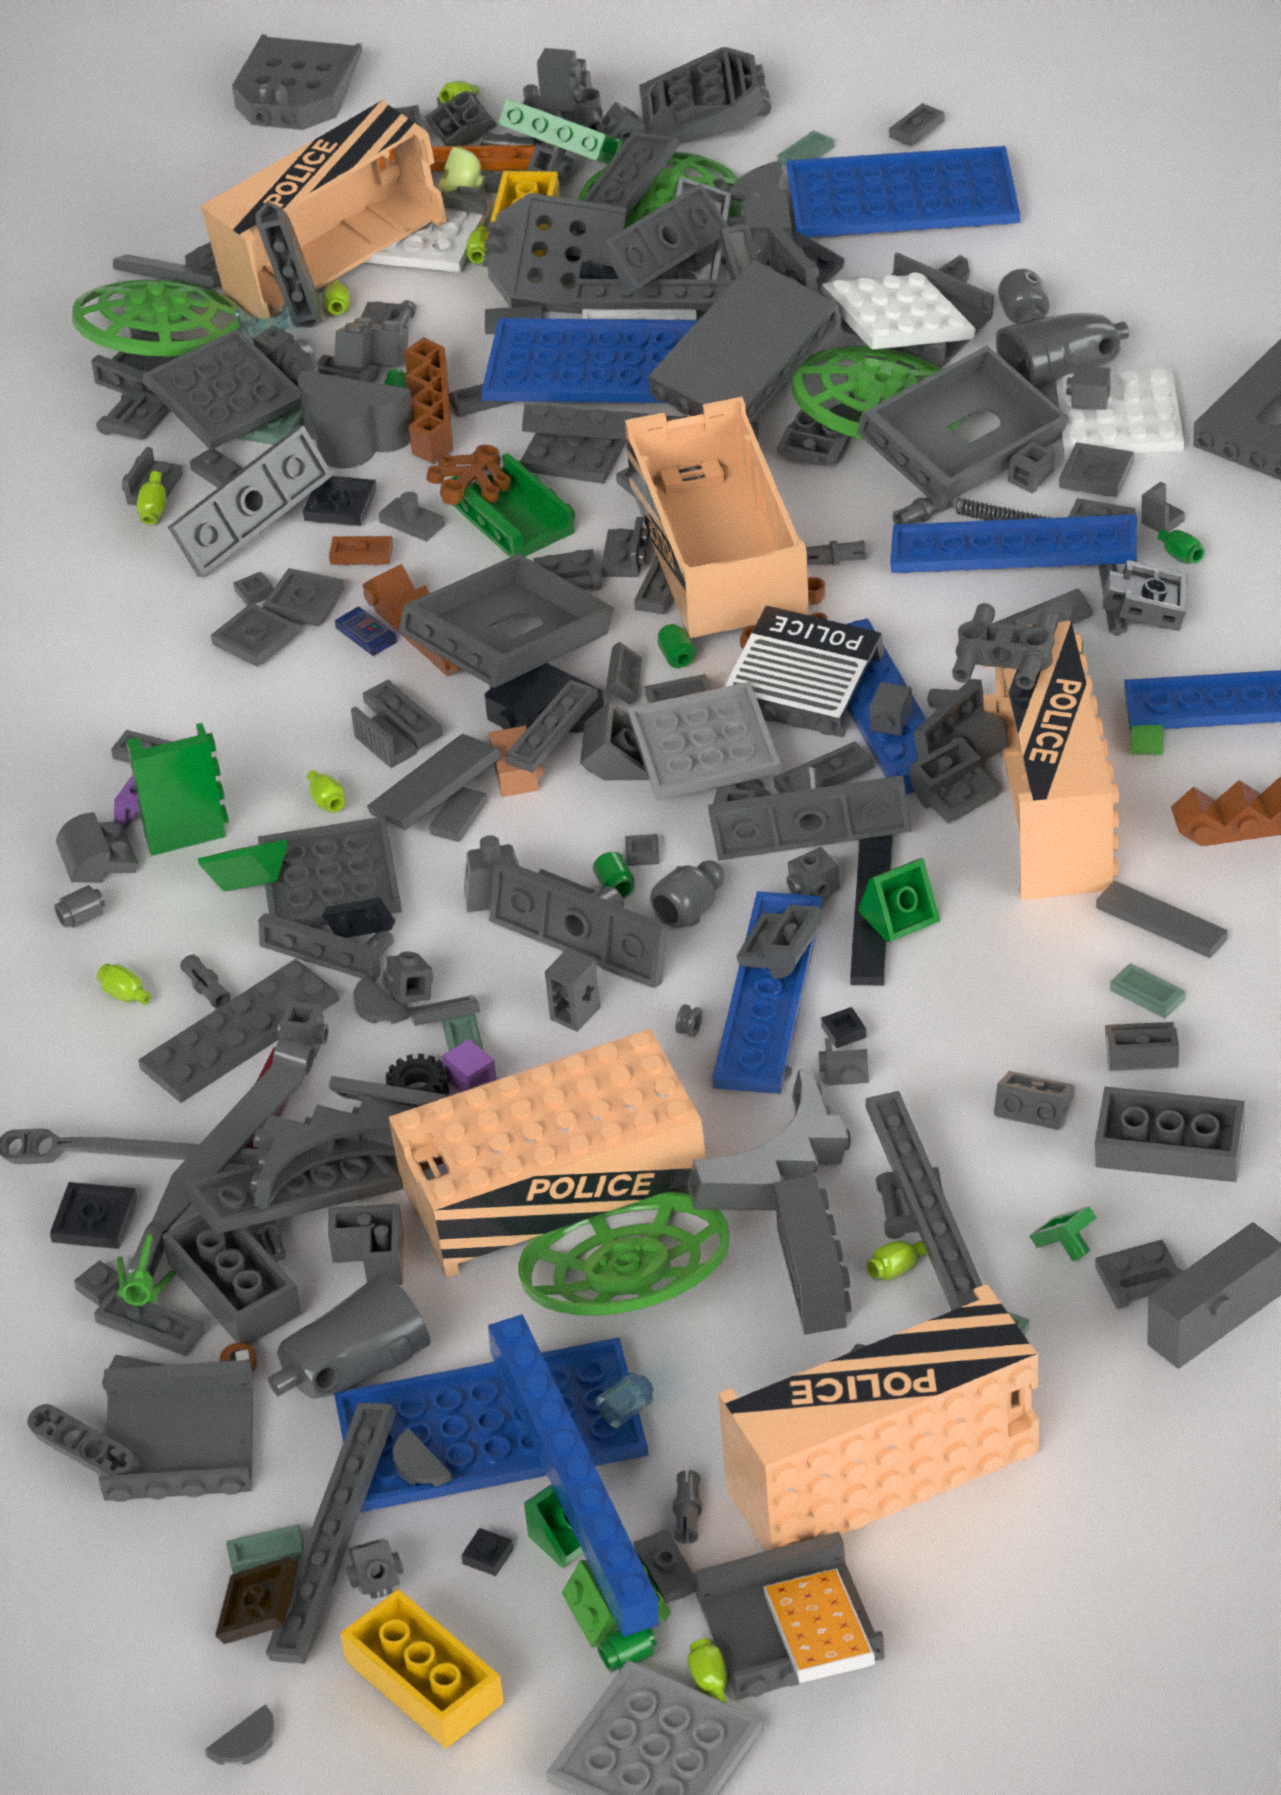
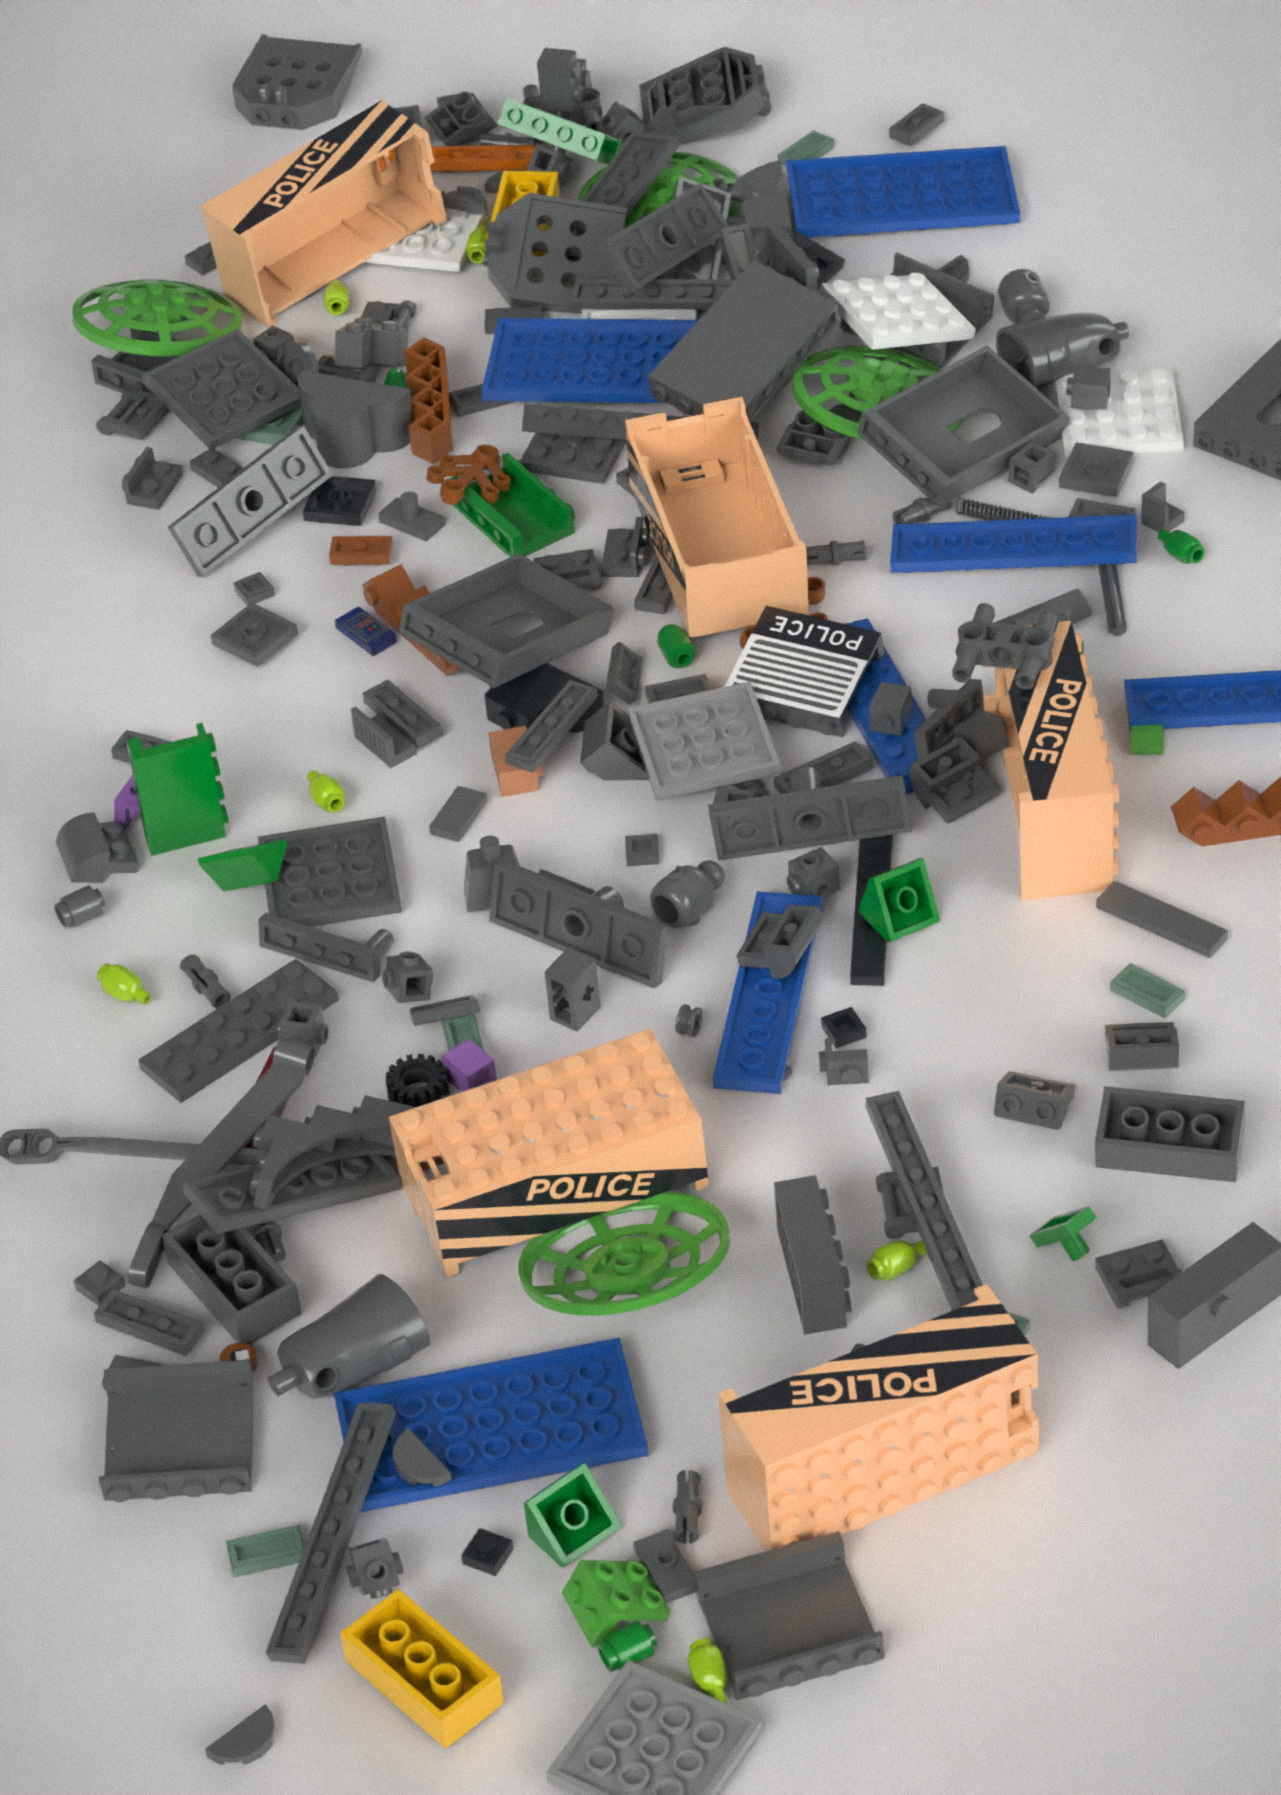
(85, 1441): dark grey beam -> none
(93, 1215): black plate -> none
(138, 1285): bright green plant -> none
(151, 499): lime plant -> none
(167, 270): dark grey tile -> none
(254, 326): clear light blue helmet -> none
(256, 1600): dark brown plate -> none
(289, 265): dark grey brick -> none
(304, 596): dark grey plate -> none
(357, 1089): dark grey tile -> none
(359, 918): black plate -> none
(370, 1236): dark grey brick -> none
(376, 1004): dark grey tile -> none
(434, 781): dark grey tile -> none
(453, 88): lime plant -> none
(461, 170): yellowish green cylinder -> none
(573, 1476): blue brick -> none
(596, 271): black pin -> none
(613, 872): green brick -> none
(625, 1399): clear light blue brick -> none
(748, 1178): arch -> none
(818, 1625): light orange tile -> none
(1147, 595): piece -> none

